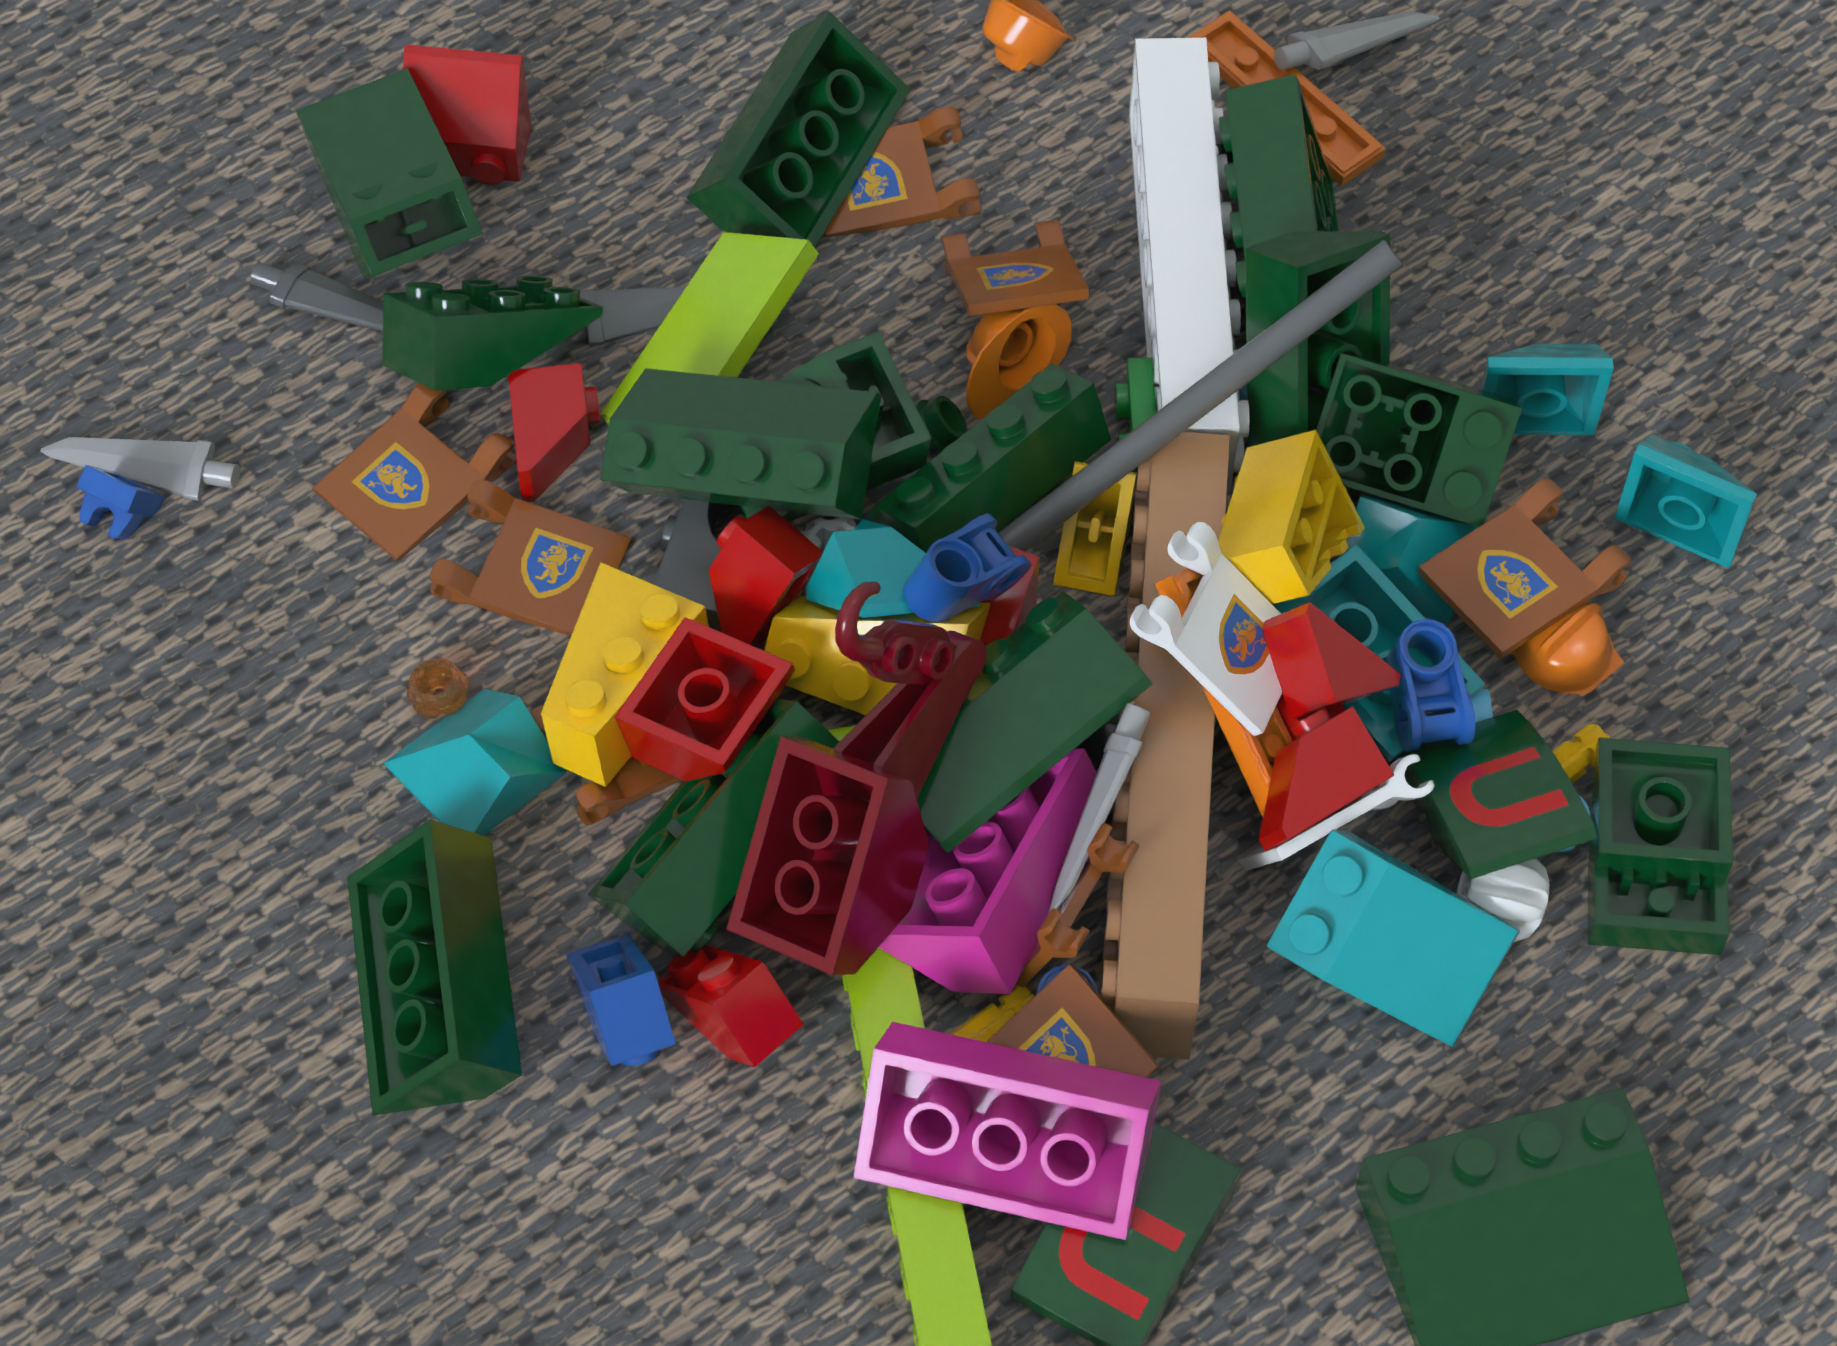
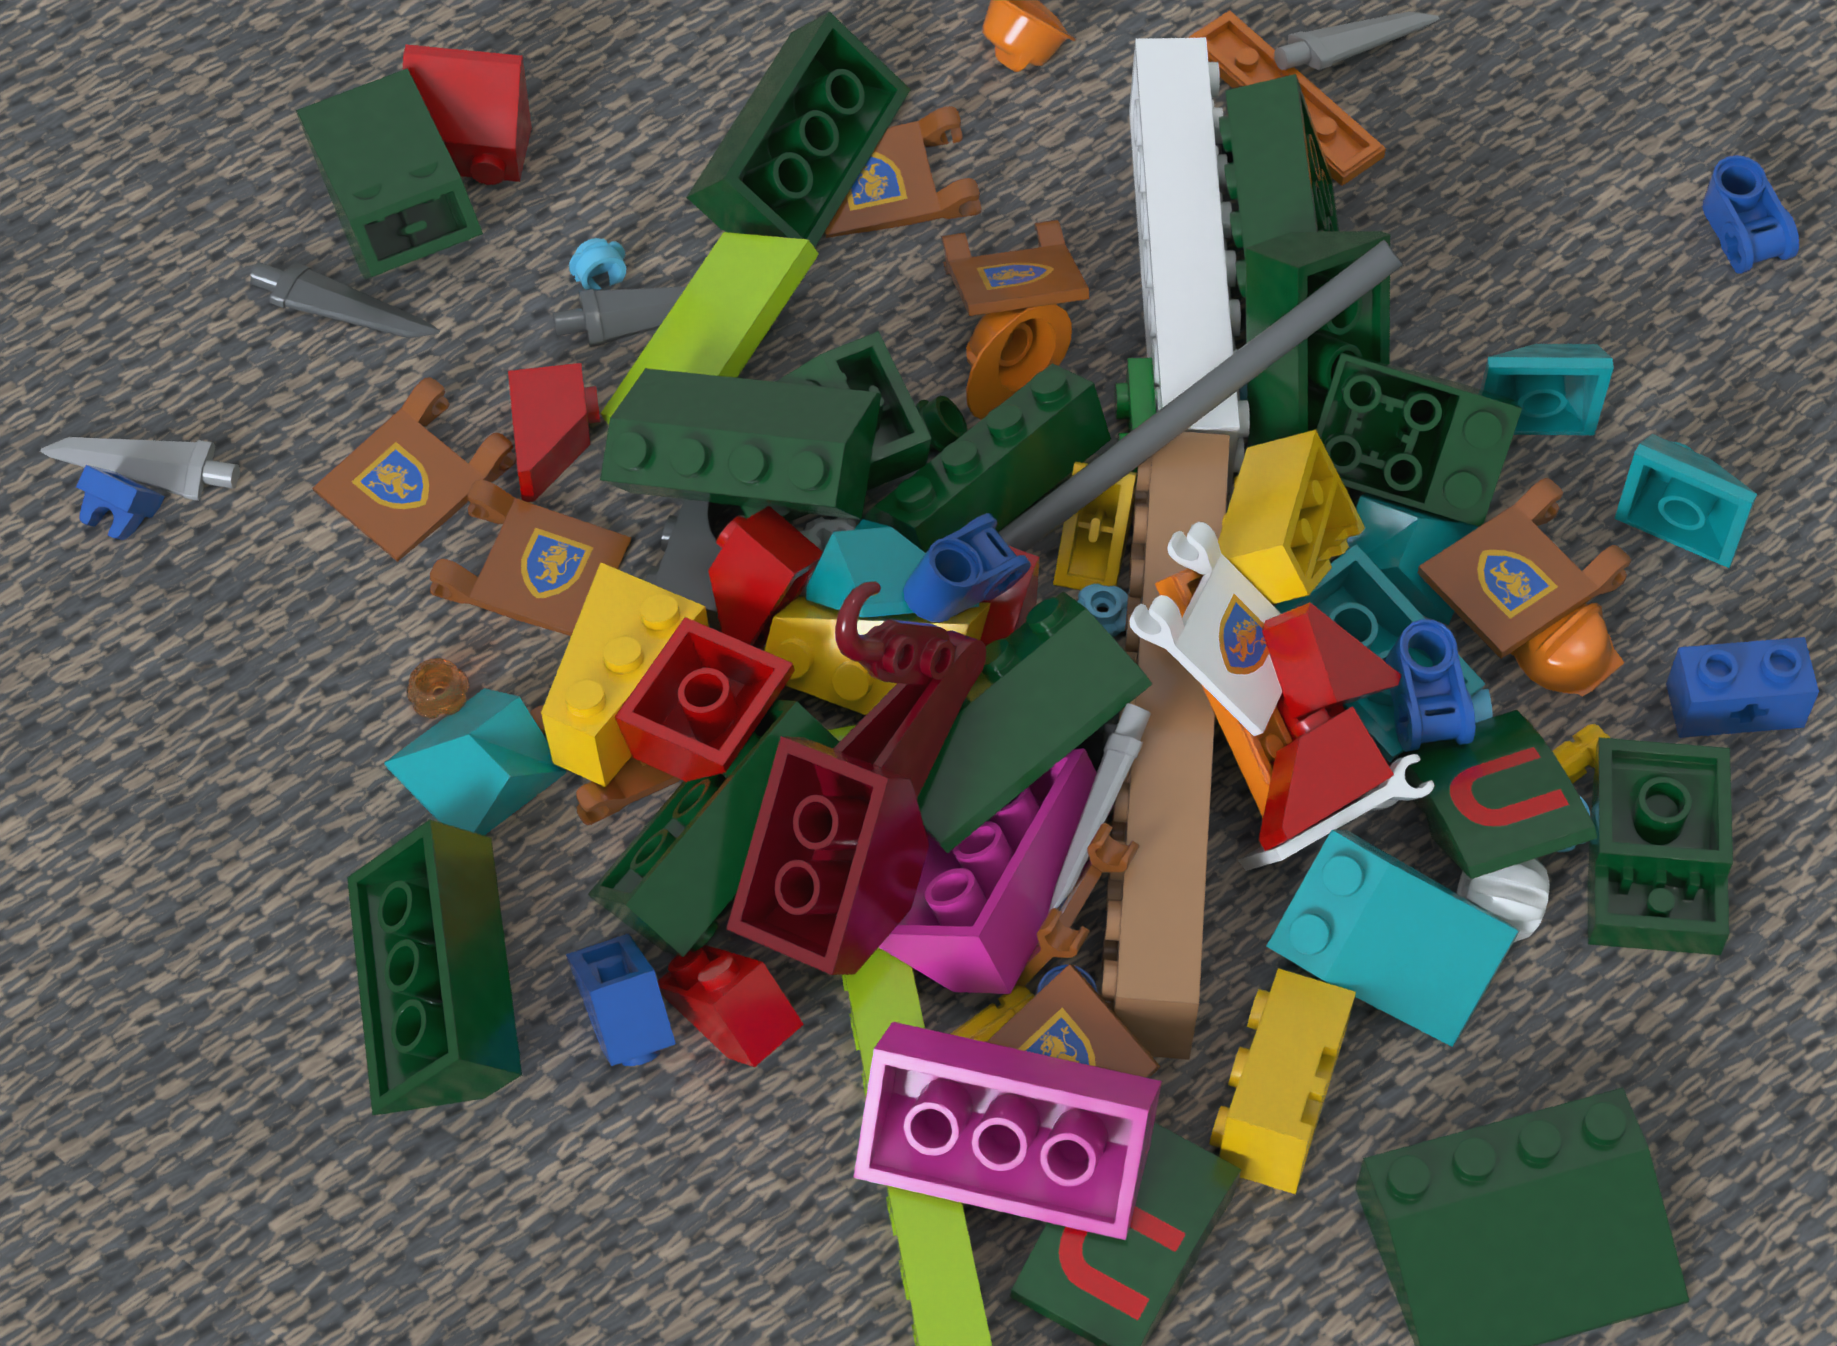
(477, 331): dark green slope -> none
(597, 257): none -> medium azure plate
(1110, 597): none -> medium azure plate
(1282, 1079): none -> yellow wedge
(1742, 687): none -> blue brick
(1748, 214): none -> blue piece

